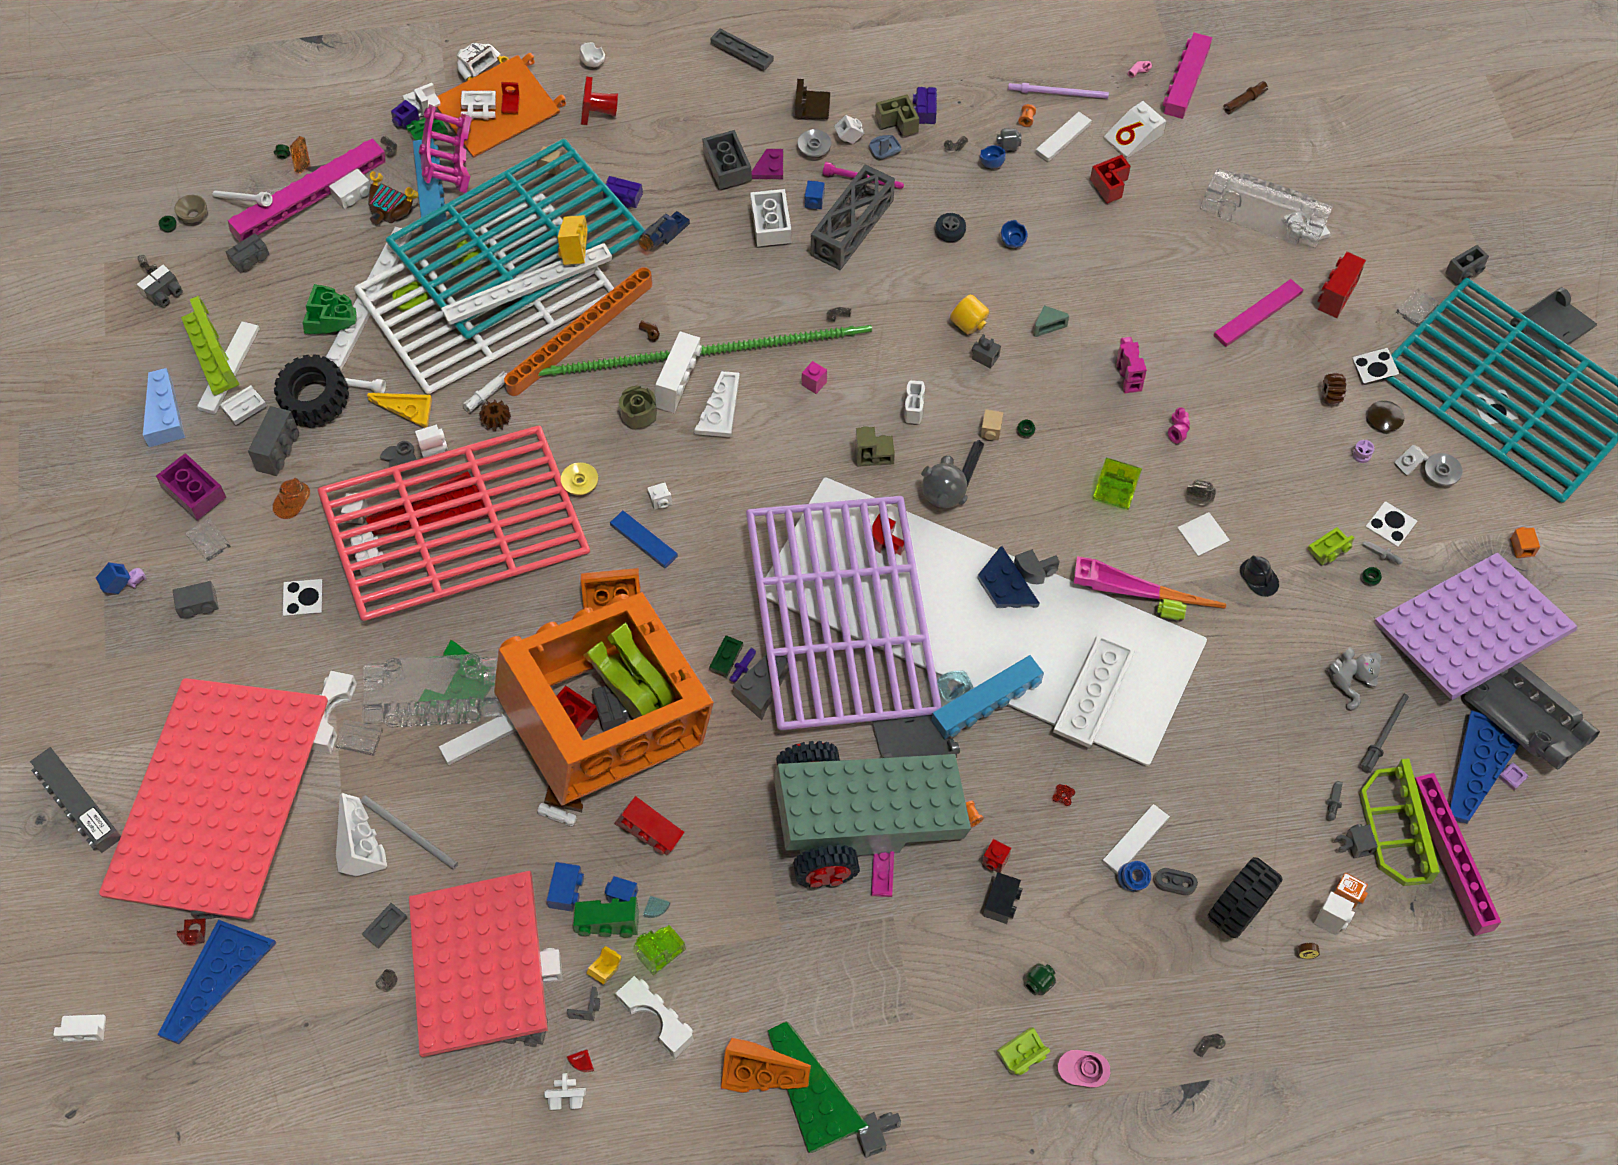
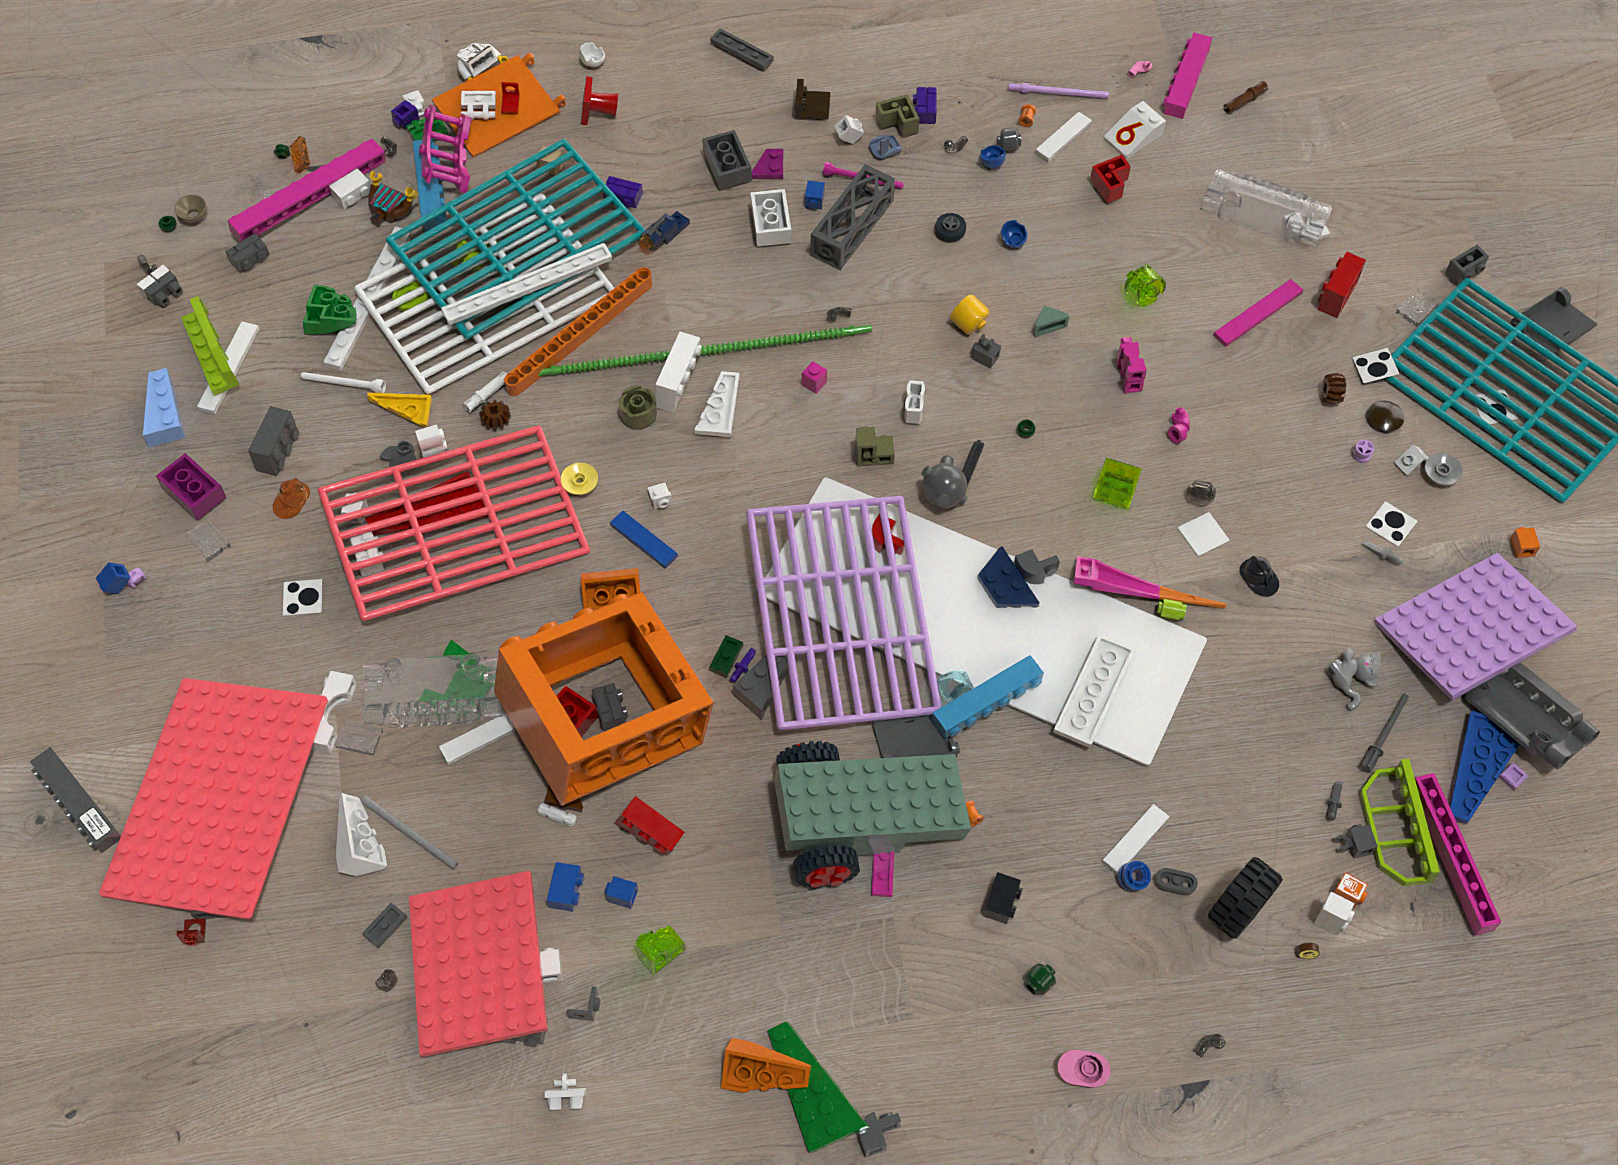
(81, 1028): white panel -> none
(195, 599): dark grey brick -> none
(220, 966): blue wing -> none
(243, 405): white plate -> none
(262, 198): white piece -> none
(299, 374): black tyre -> none
(426, 95): white panel -> none
(573, 239): yellow wedge -> none
(581, 1061): red tile -> none
(605, 965): yellow bracket -> none
(607, 918): green wedge -> none
(637, 998): white arch -> none
(639, 687): lime animal -> none
(652, 330): reddish brown arm -> none
(655, 907): clear light blue tile -> none
(814, 143): light grey dish -> none
(991, 425): tan brick -> none
(996, 856): red brick -> none
(1023, 1052): lime bracket -> none
(1063, 789): clear red plate -> none
(1144, 285): none -> clear neon green brick
(1330, 546): lime bracket -> none
(1374, 572): dark green plate -> none

